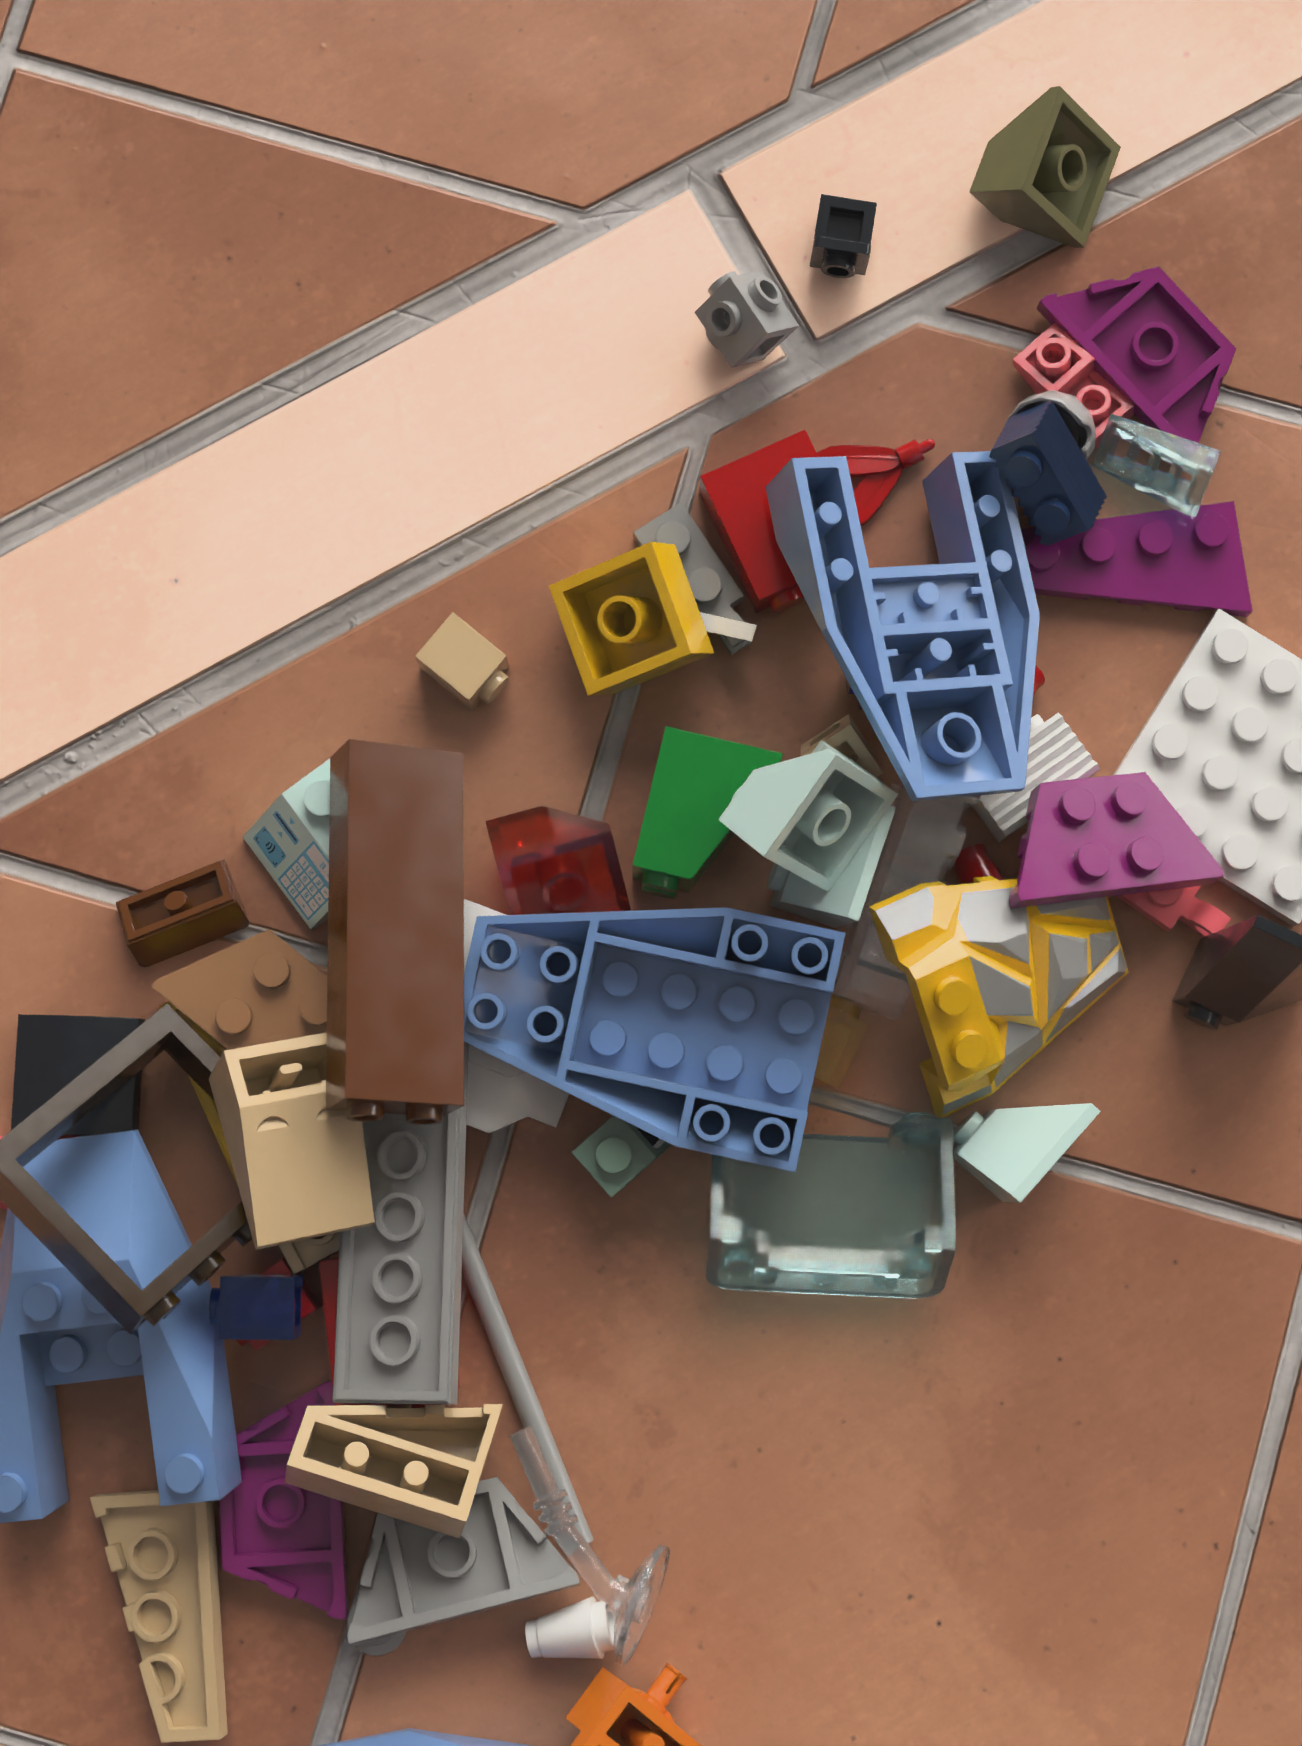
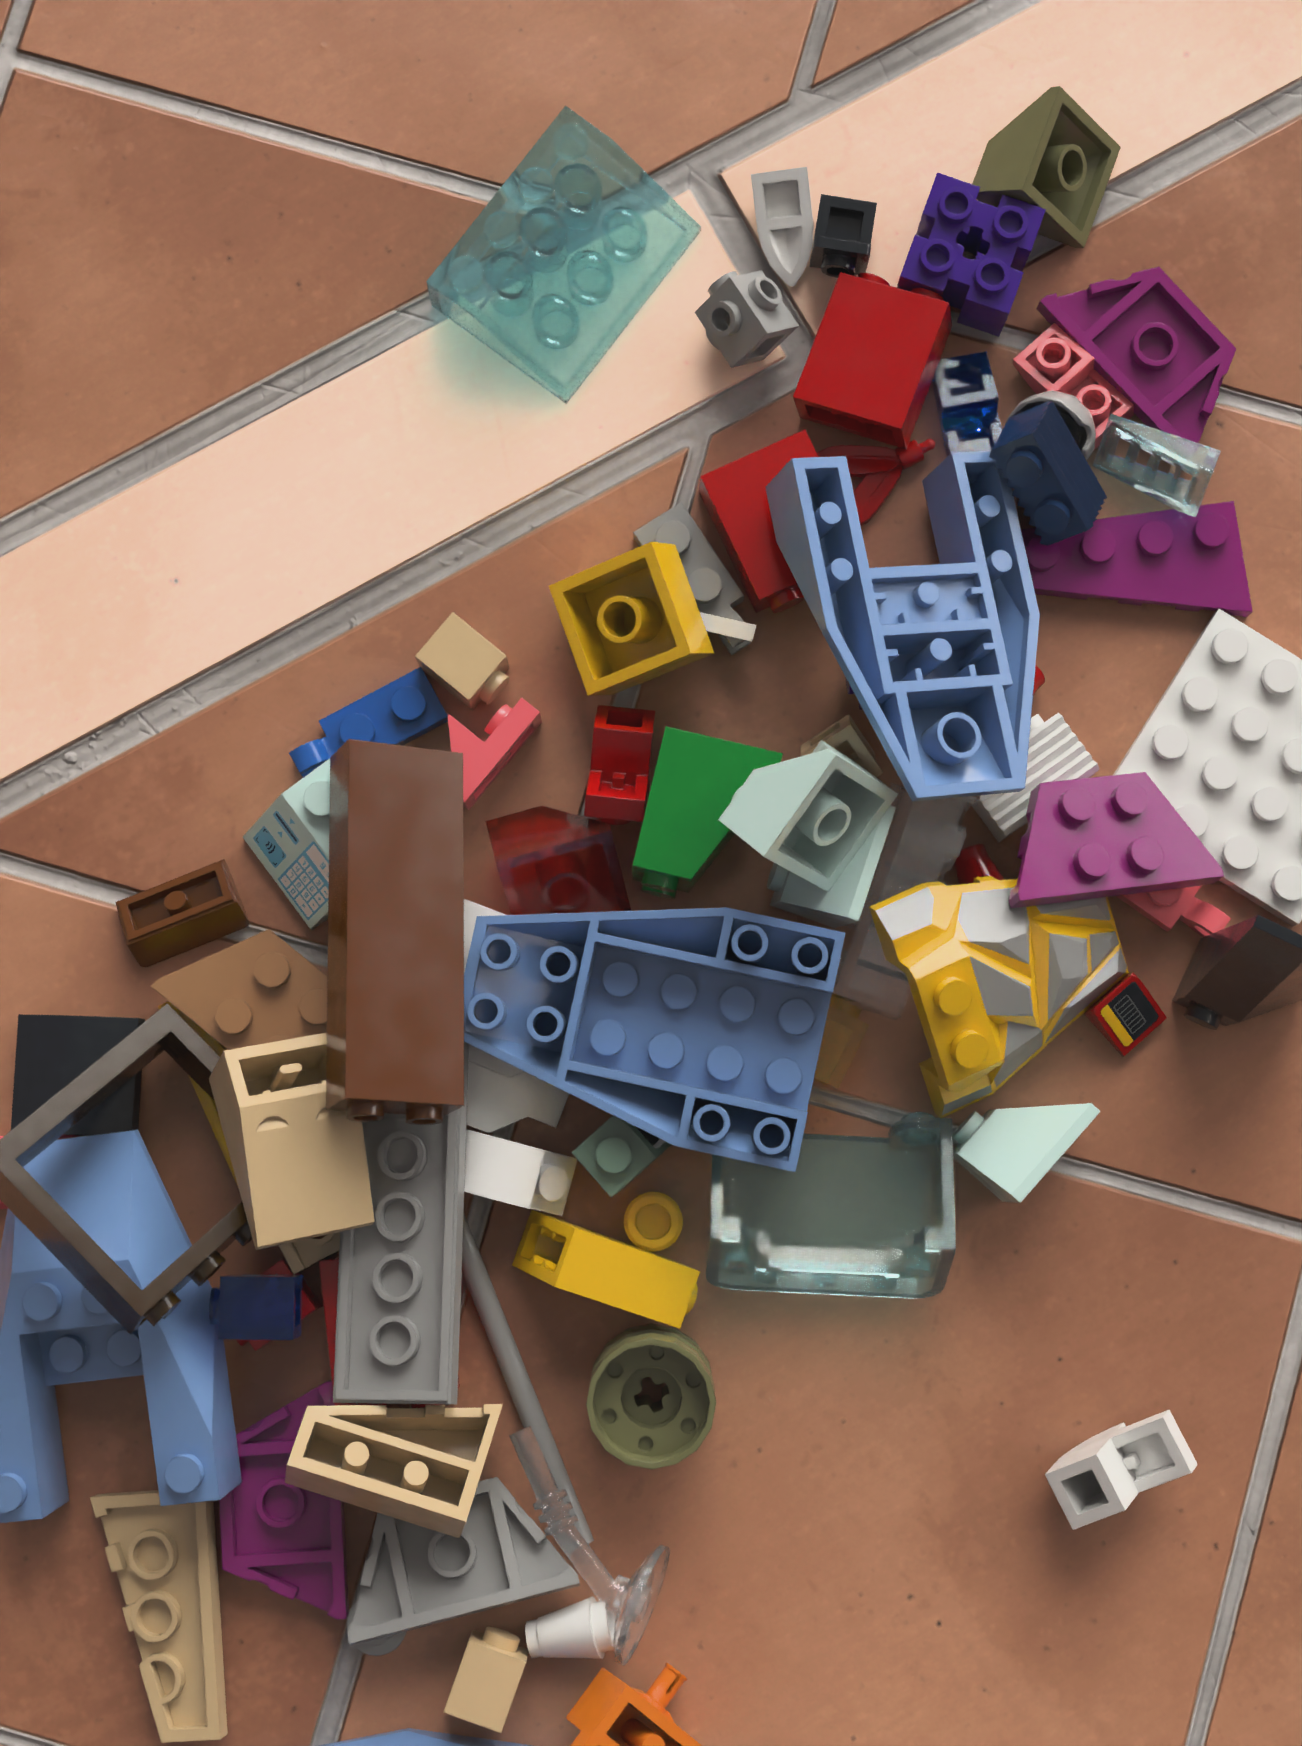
(388, 716): none -> blue plate
(485, 760): none -> coral slope
(487, 1678): none -> tan brick
(517, 1173): none -> white brick
(563, 256): none -> clear light blue slope
(606, 1269): none -> yellow slope
(619, 764): none -> red brick
(635, 1426): none -> olive wheel
(653, 1221): none -> yellow tile
(784, 220): none -> white plate
(873, 358): none -> red brick
(967, 403): none -> clear blue slope
(995, 235): none -> dark purple brick
(1116, 1465): none -> white brick
(1126, 1014): none -> slope

